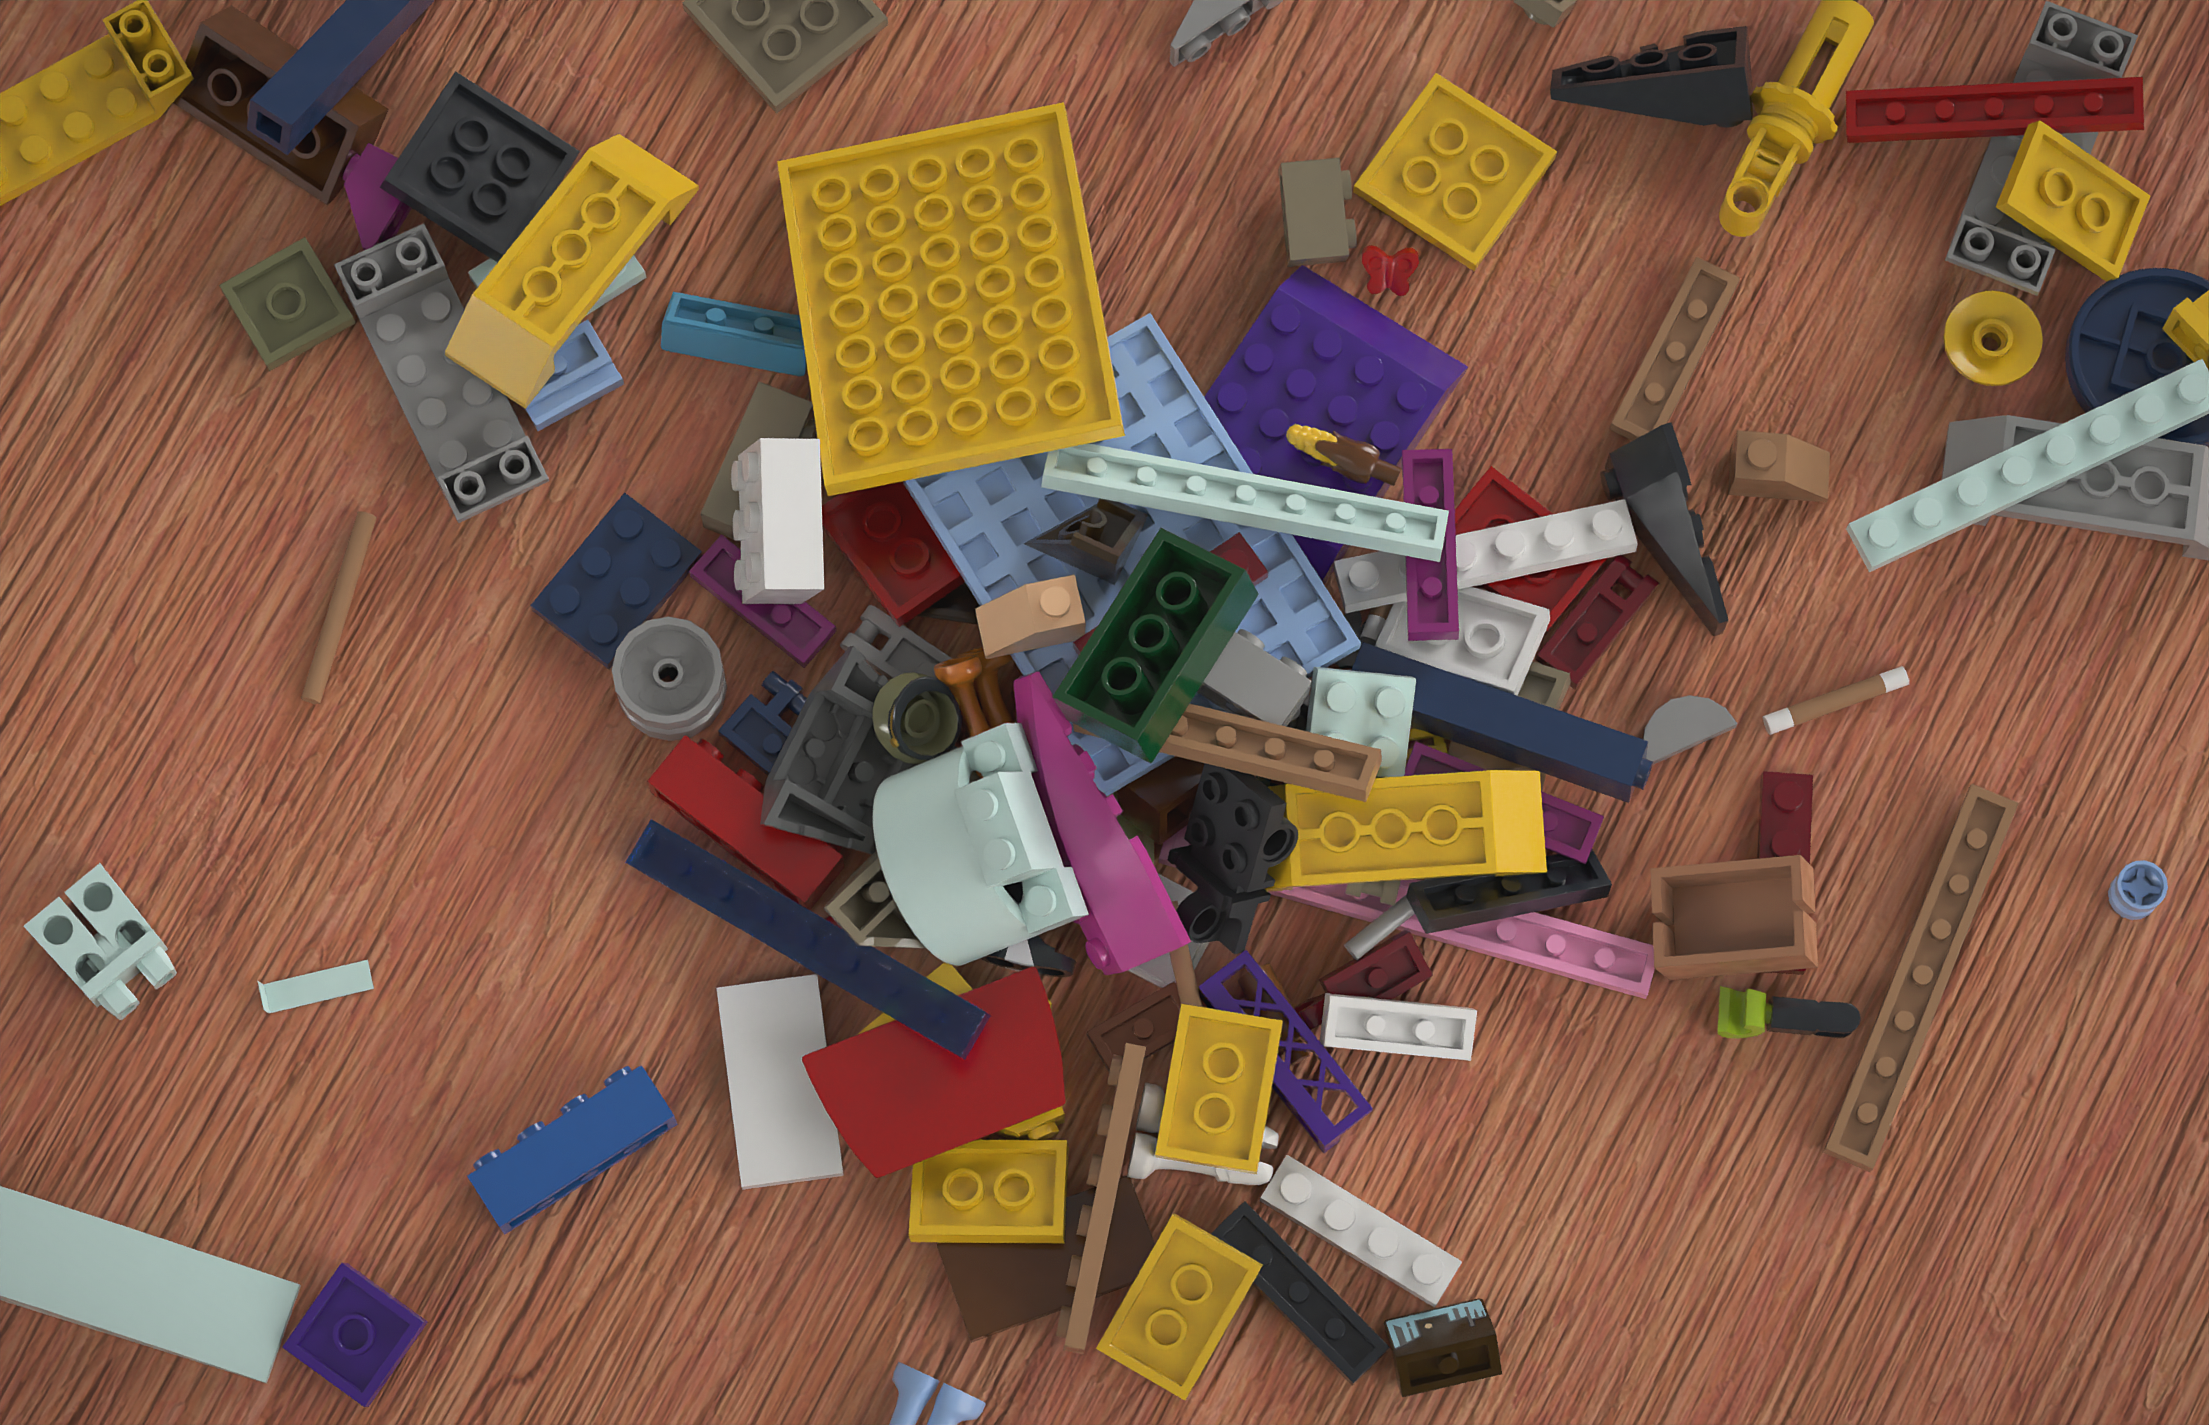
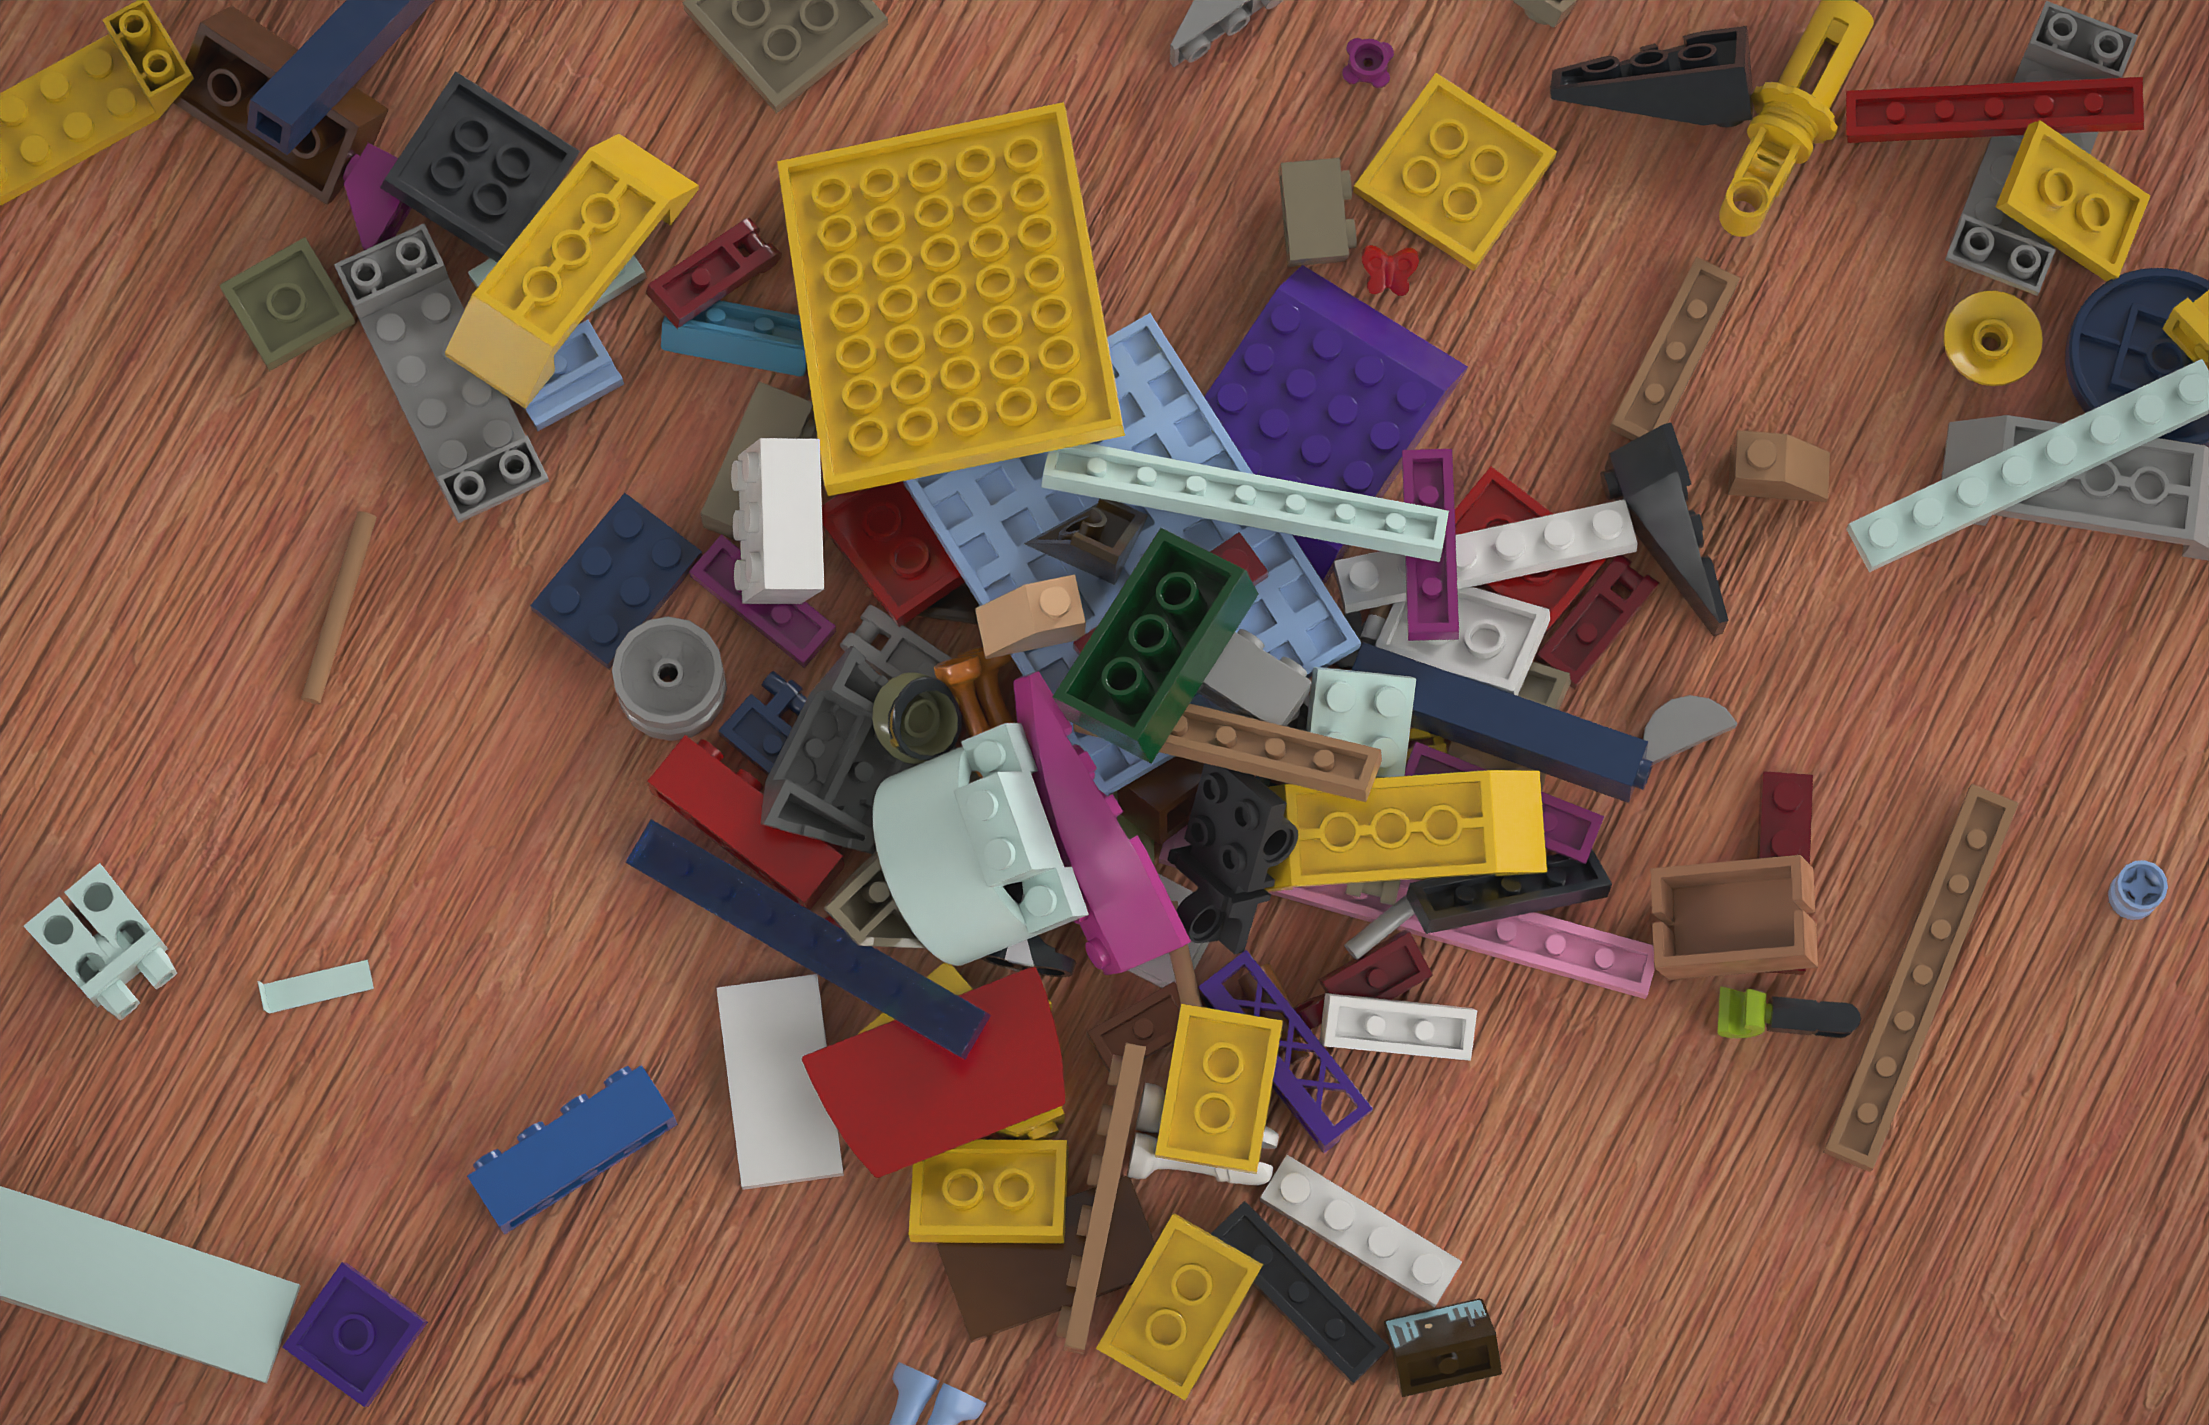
(712, 273): none -> dark red plate
(1343, 455): reddish brown piece -> none
(1368, 49): none -> magenta plate
(1836, 700): medium nougat bar -> none

